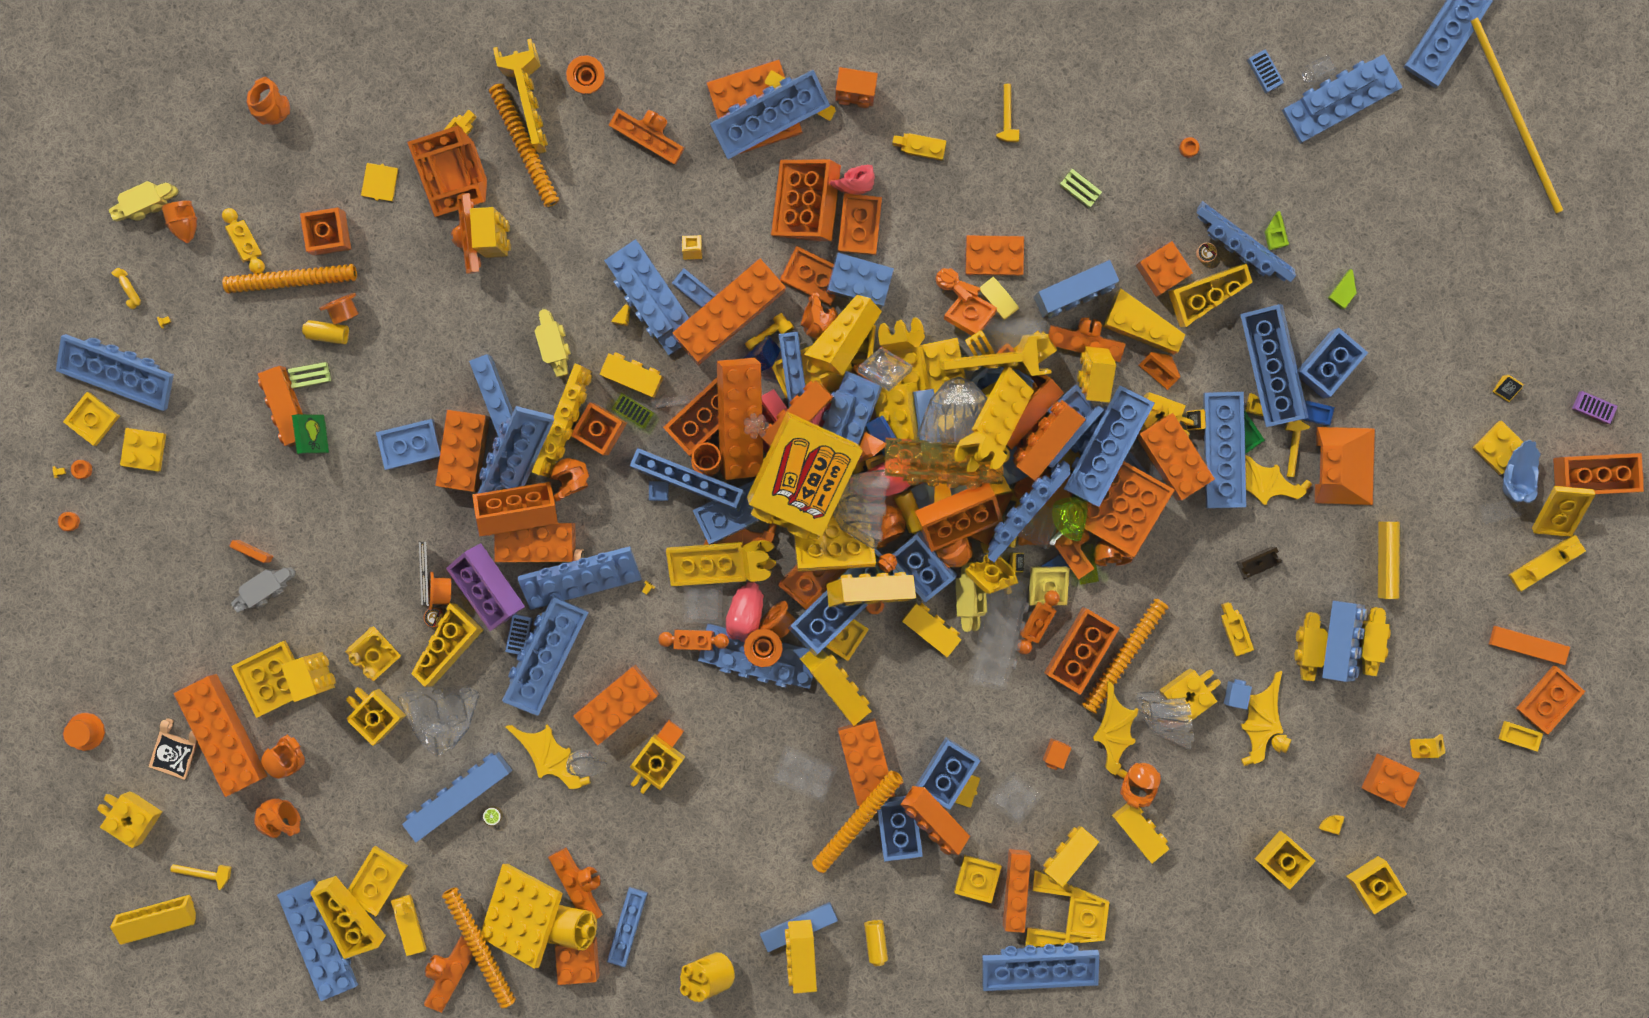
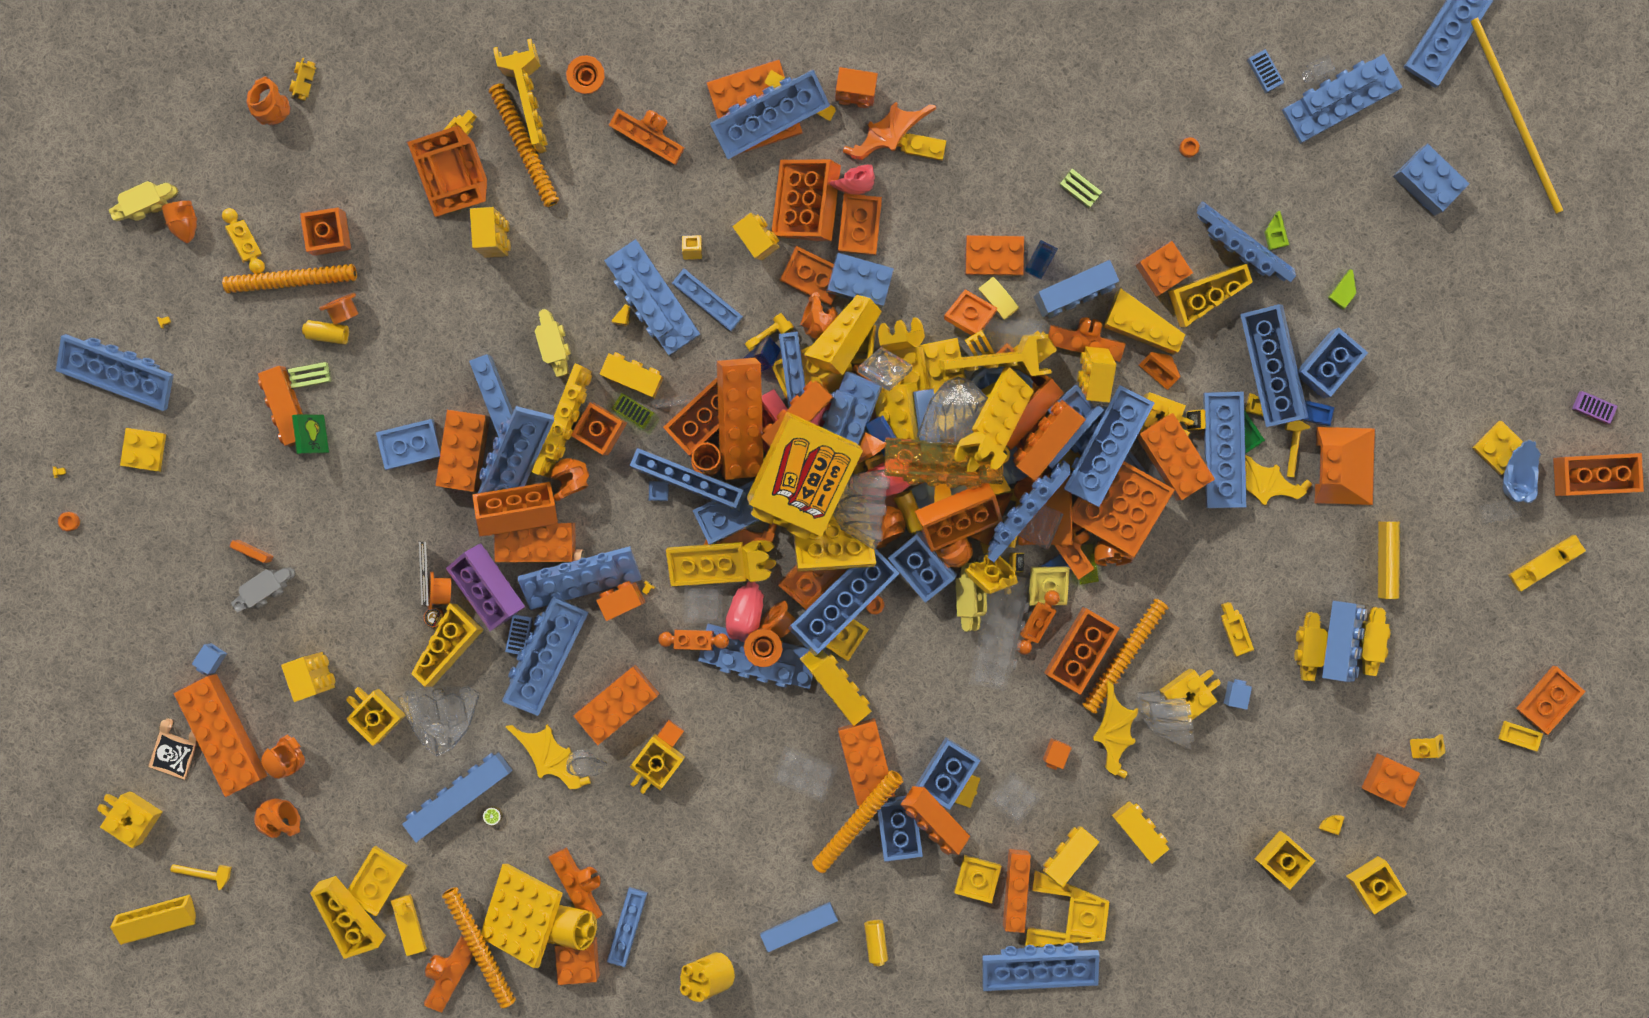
(81, 469): orange tile -> none
(84, 731): orange piece -> none
(91, 418): yellow plate -> none
(134, 300): yellow arm -> none
(209, 659): none -> medium blue brick
(264, 679): yellow plate -> none
(303, 72): none -> yellow hinge
(319, 951): medium blue plate -> none
(372, 653): yellow slope -> none
(379, 182): yellow piece -> none
(462, 234): orange plate -> none
(618, 602): none -> orange brick
(729, 312): orange brick -> none
(756, 236): none -> yellow brick
(756, 425): clear plant -> none
(800, 956): yellow brick -> none
(871, 589): yellow wedge -> none
(887, 562): orange plate -> none
(888, 131): none -> orange animal
(932, 629): yellow brick -> none
(949, 280): orange piece -> none
(1008, 134): yellow piece -> none
(1040, 259): none -> clear blue slope
(1069, 518): clear neon green hat -> none
(1144, 777): orange helmet -> none
(1206, 252): tile -> none
(1259, 562): dark brown hinge -> none
(1262, 720): yellow animal -> none
(1281, 743): yellow plate -> none
(1431, 180): none -> medium blue brick
(1507, 387): slope -> none
(1529, 645): orange tile -> none
(1563, 511): yellow plate -> none

